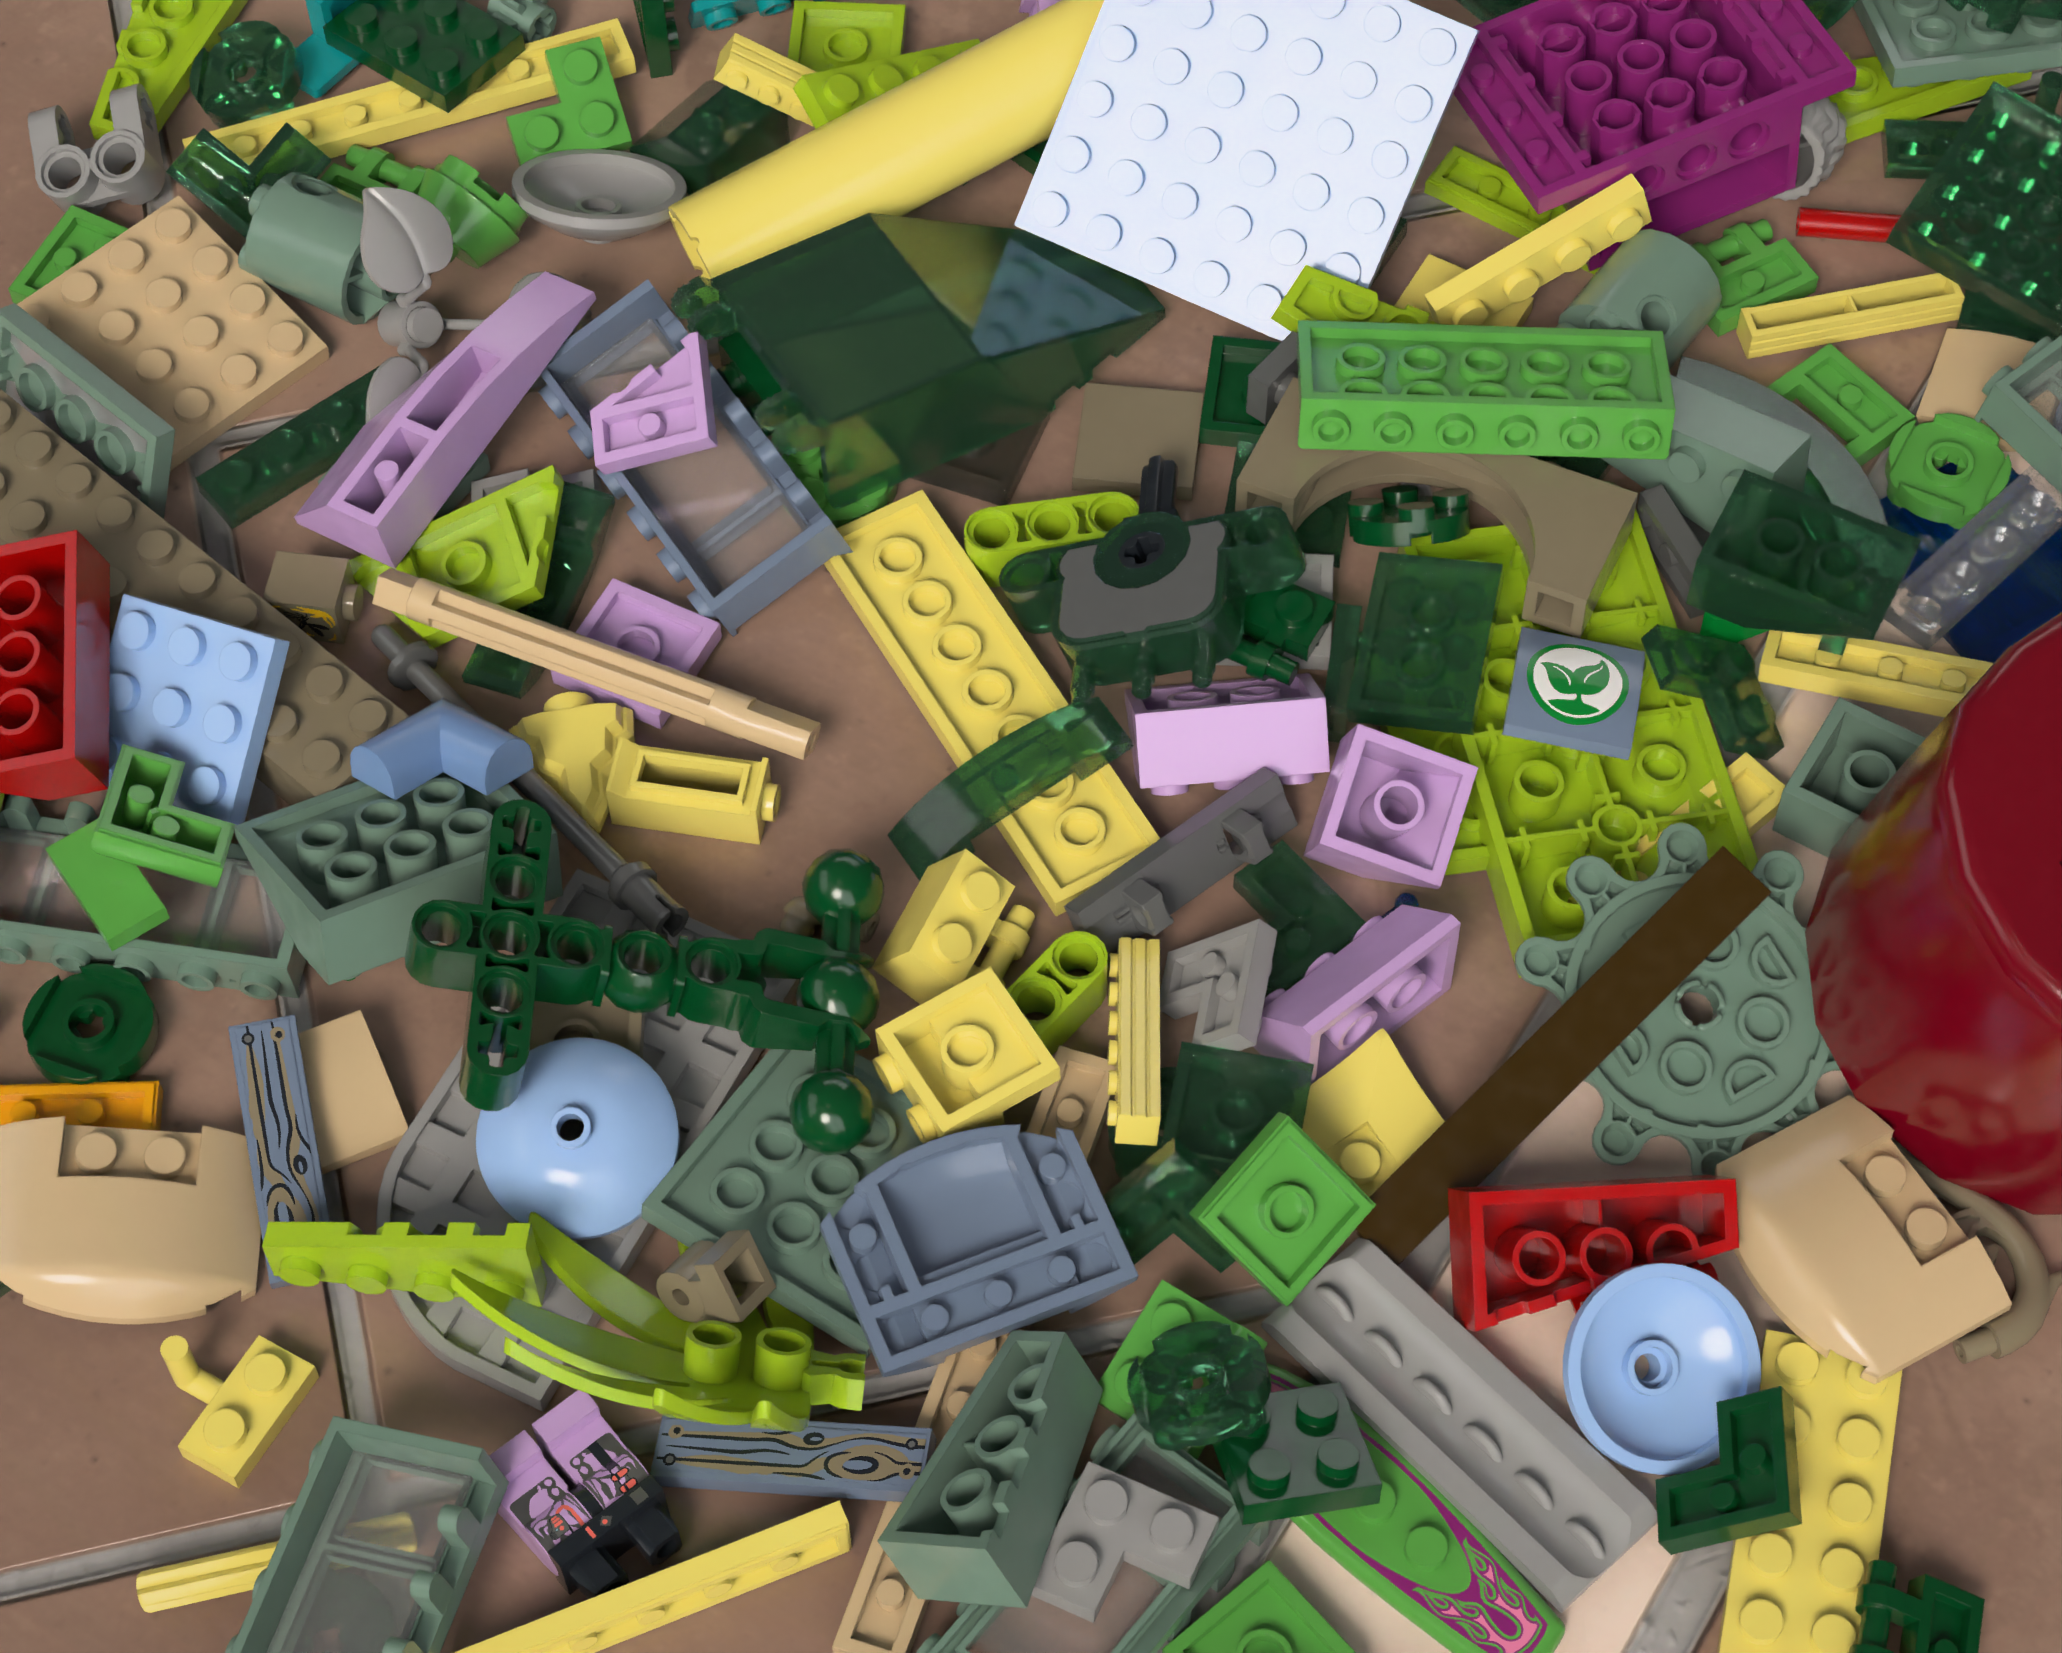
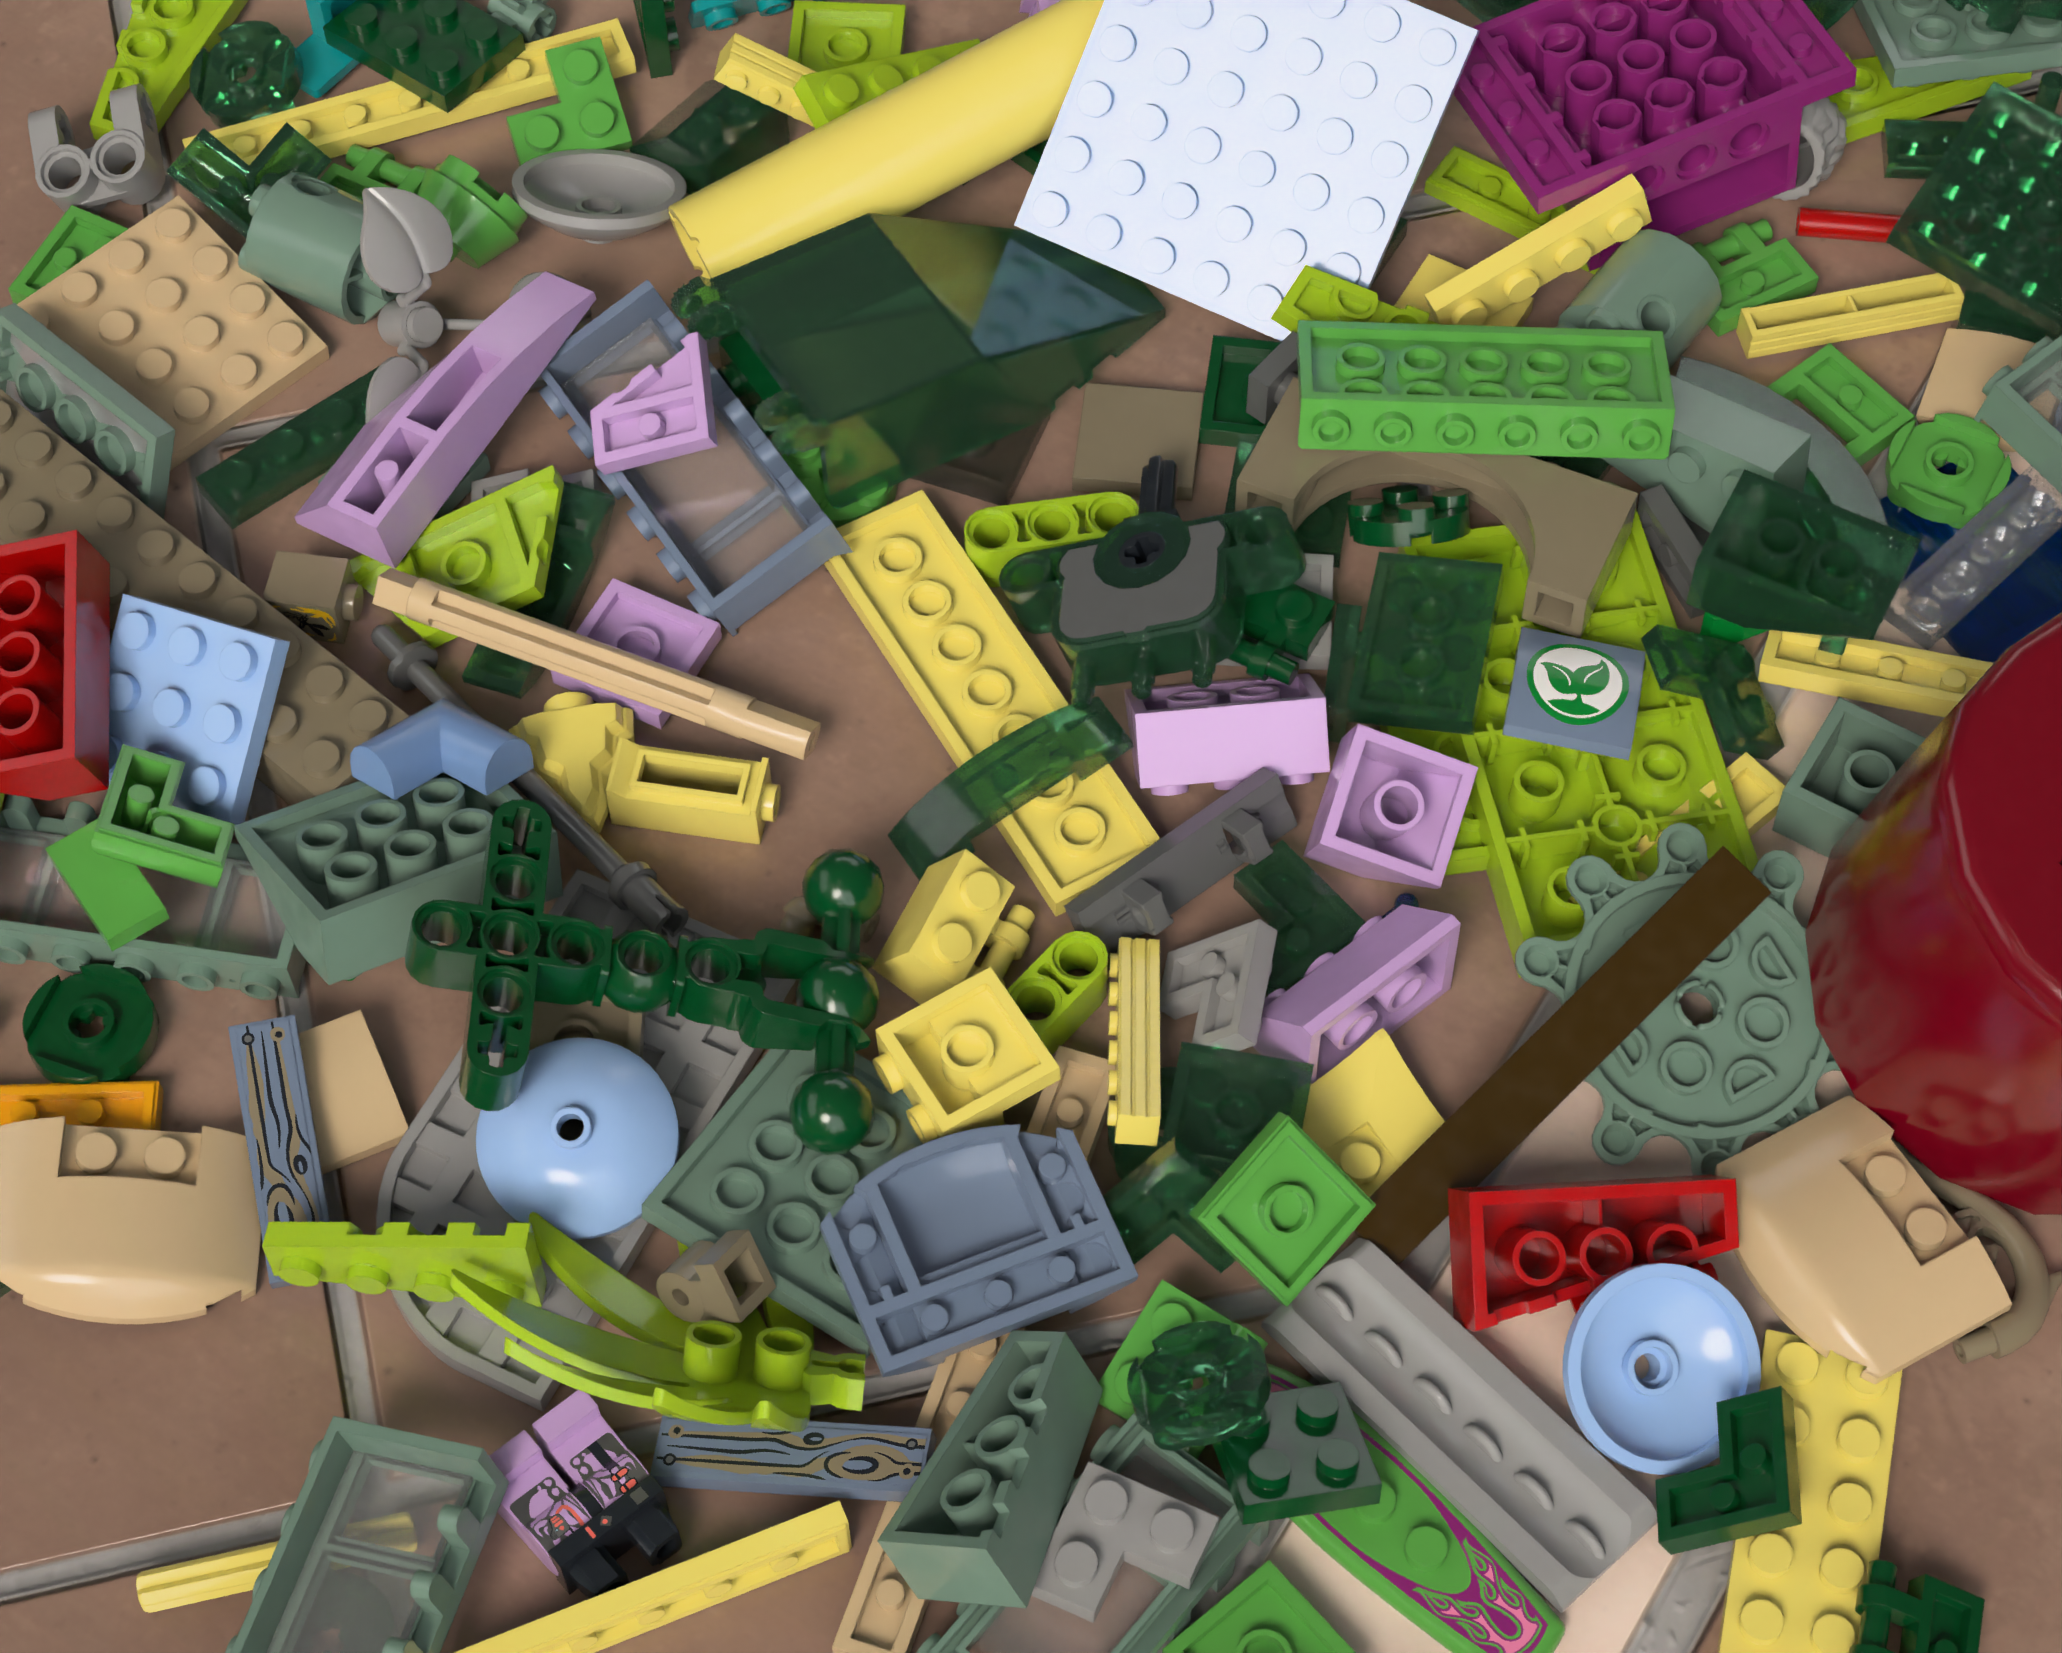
(243, 1410): light yellow plate -> none

